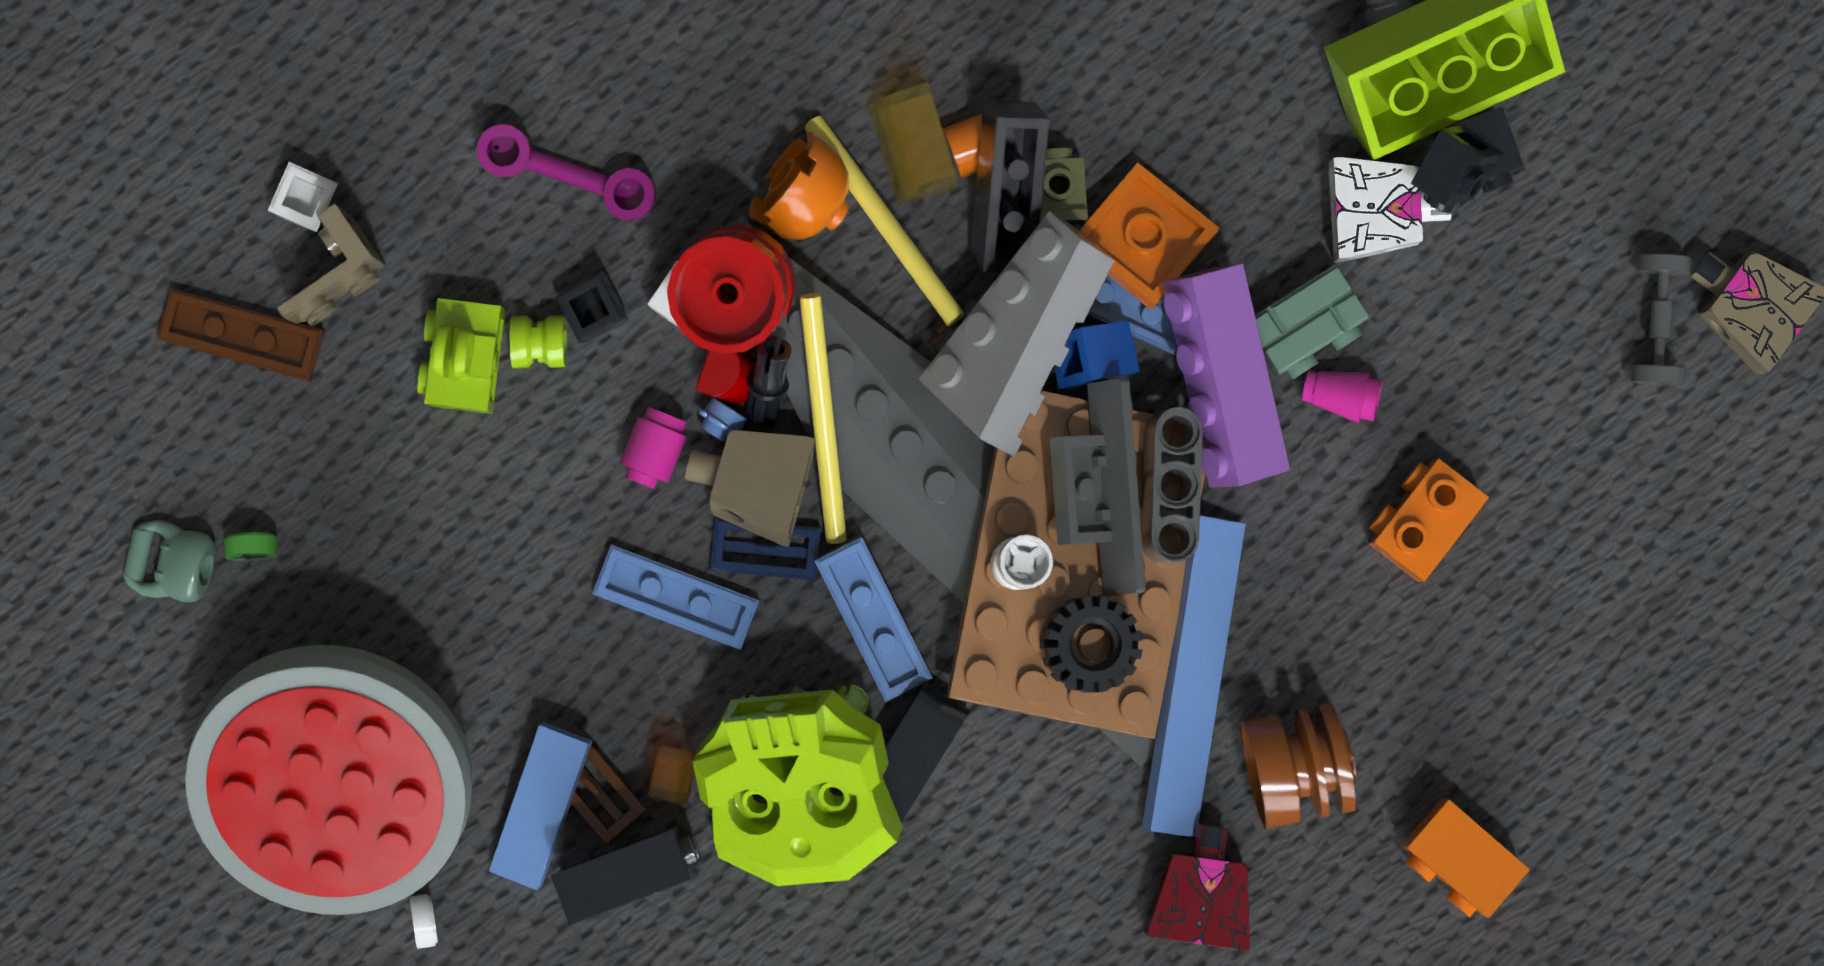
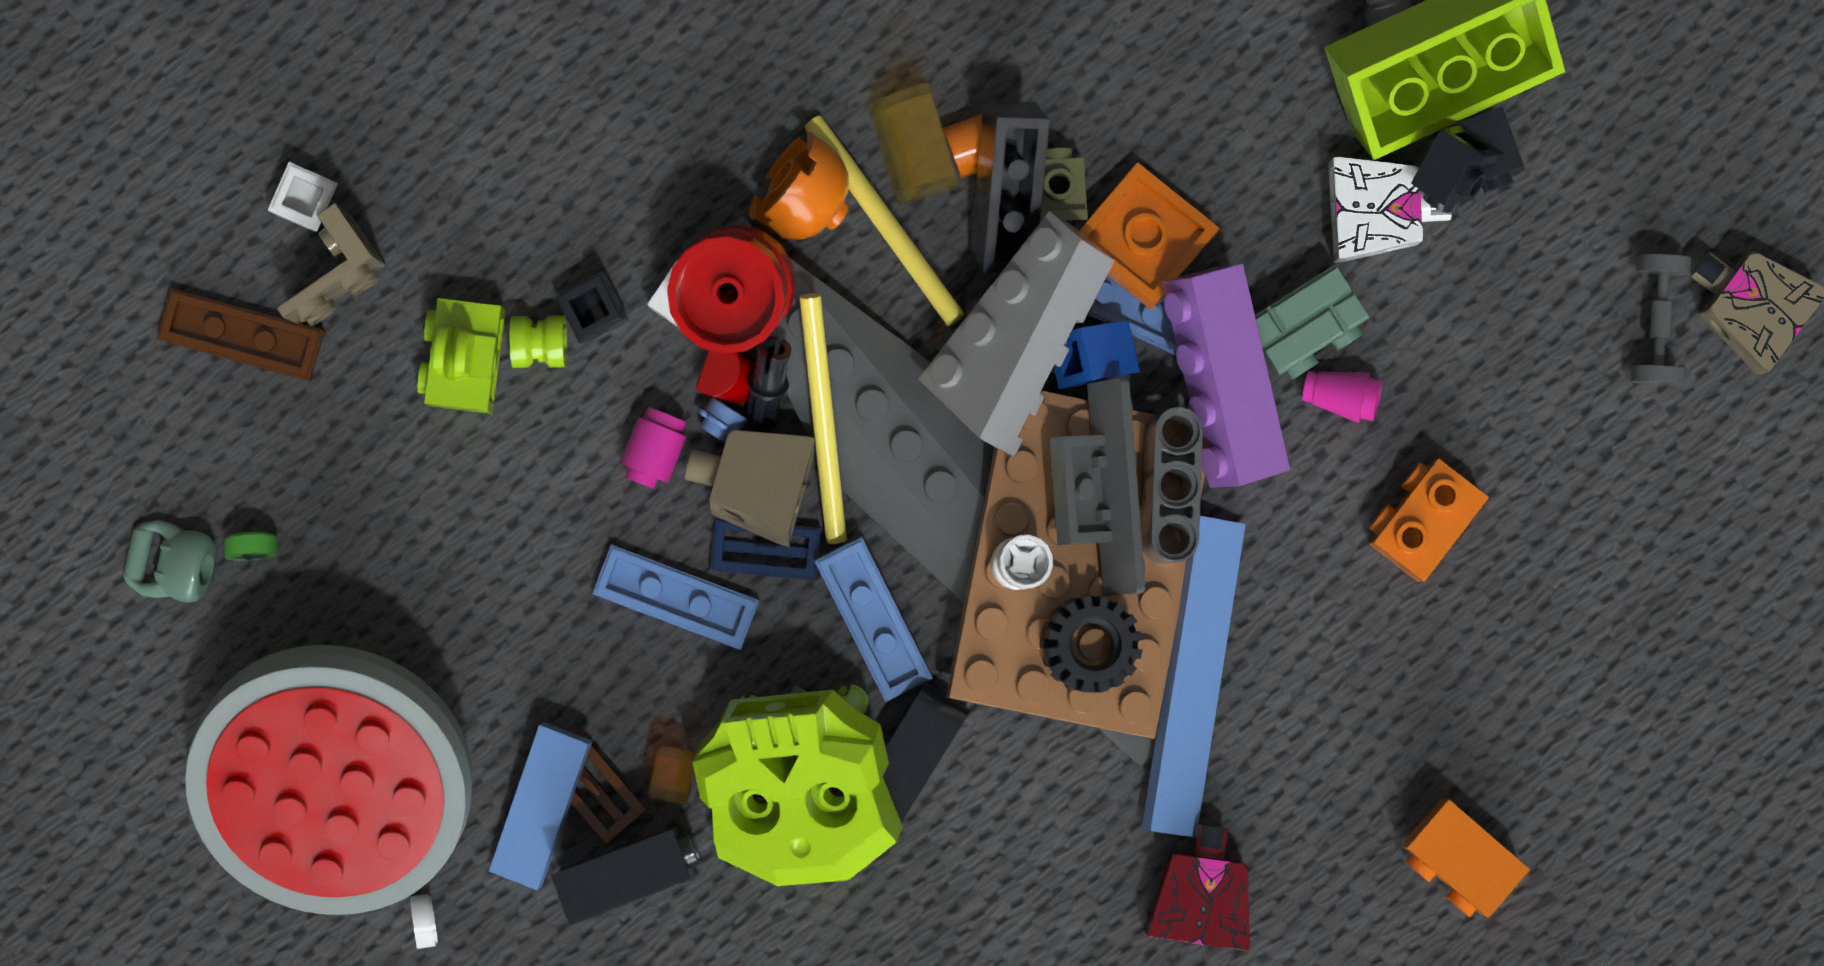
(626, 193): magenta piece -> none
(1298, 766): dark orange wheel -> none

